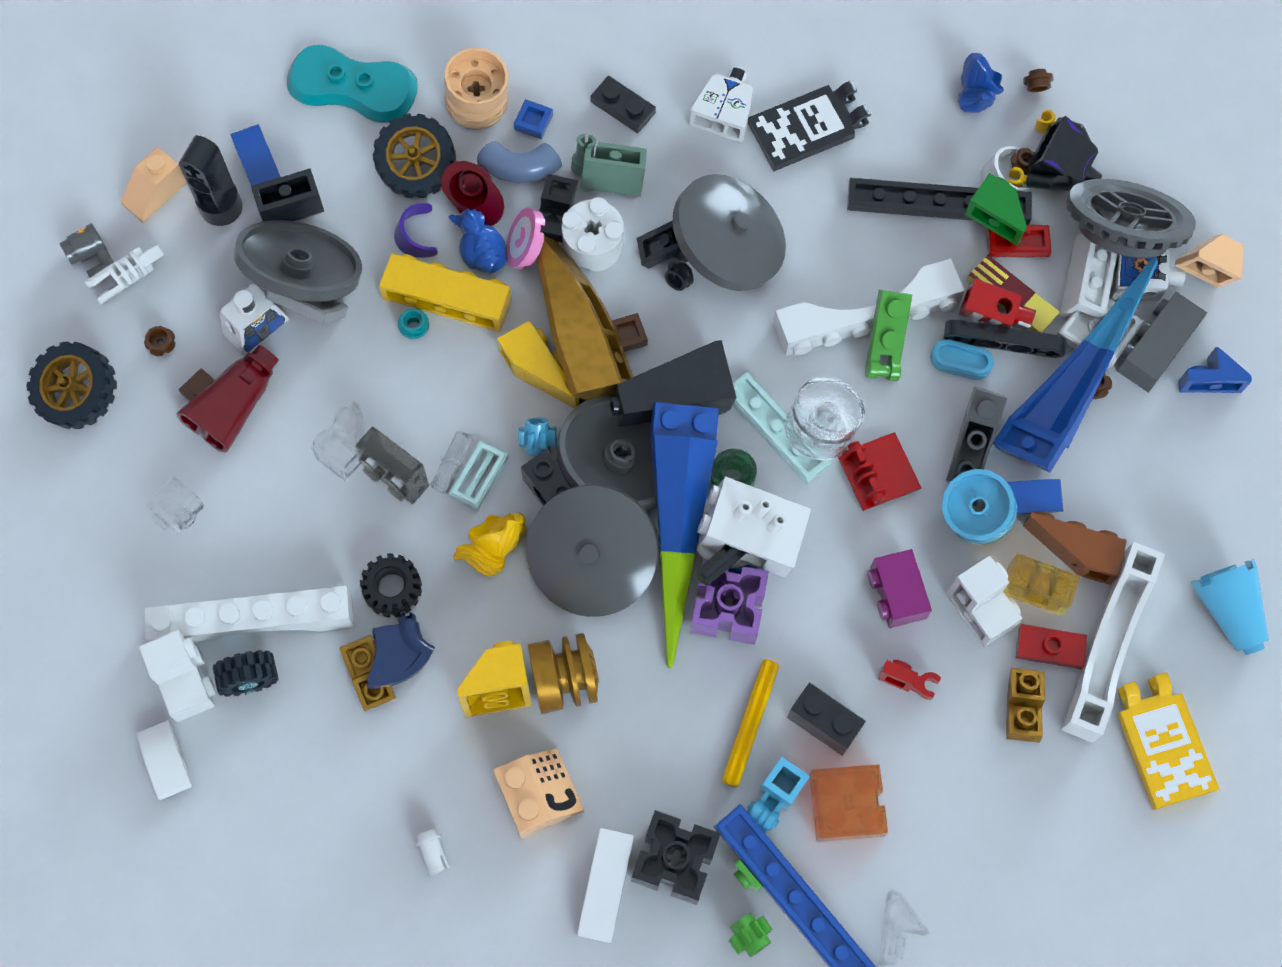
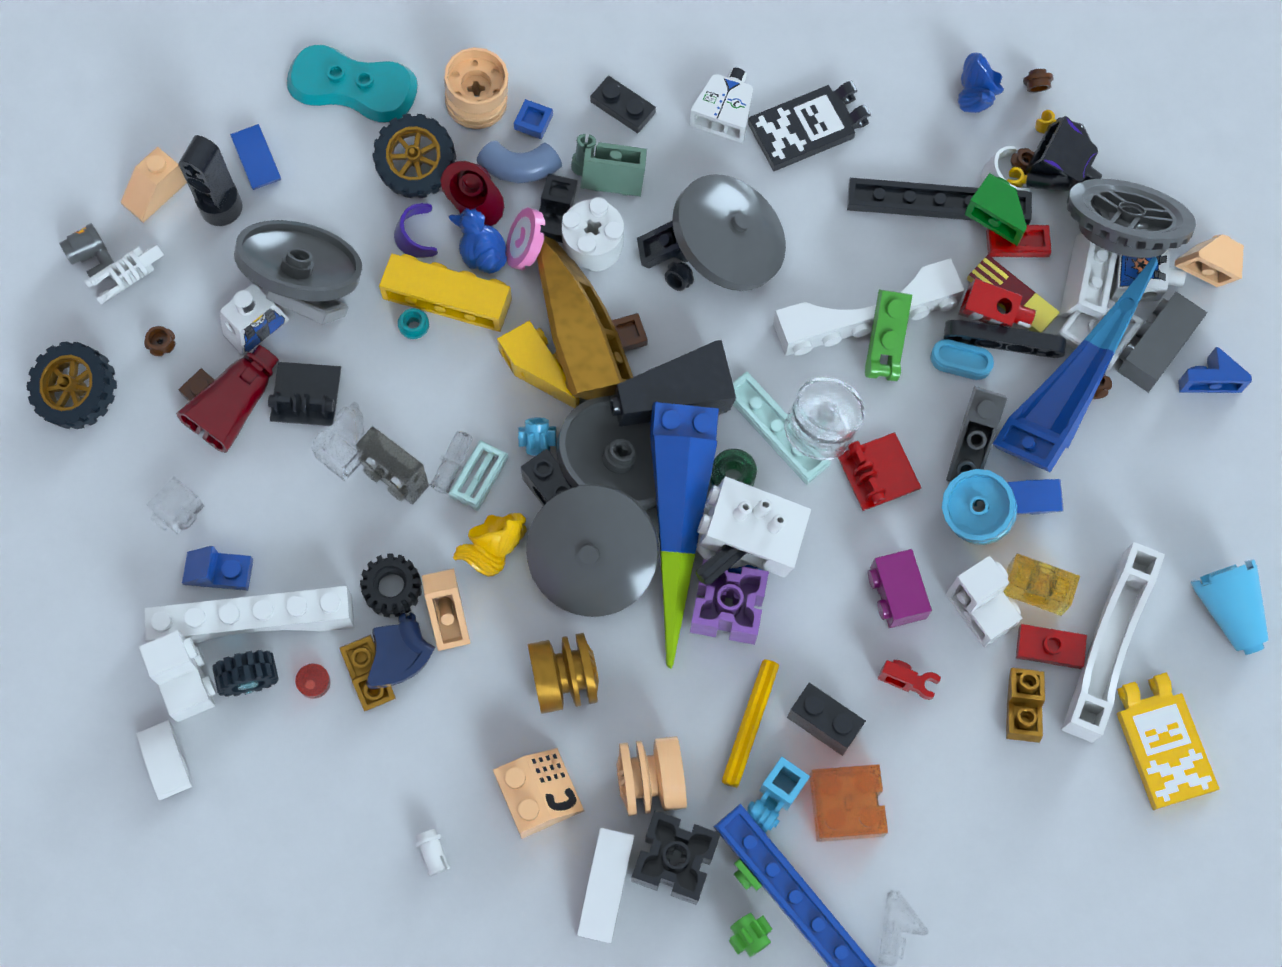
(217, 570): none -> blue slope
(288, 197): black brick -> none
(305, 394): none -> black hinge
(313, 681): none -> clear red tile
(445, 609): none -> light nougat slope
(496, 682): yellow slope -> none
(652, 776): none -> light nougat wheel
(1083, 550): dark orange slope -> none

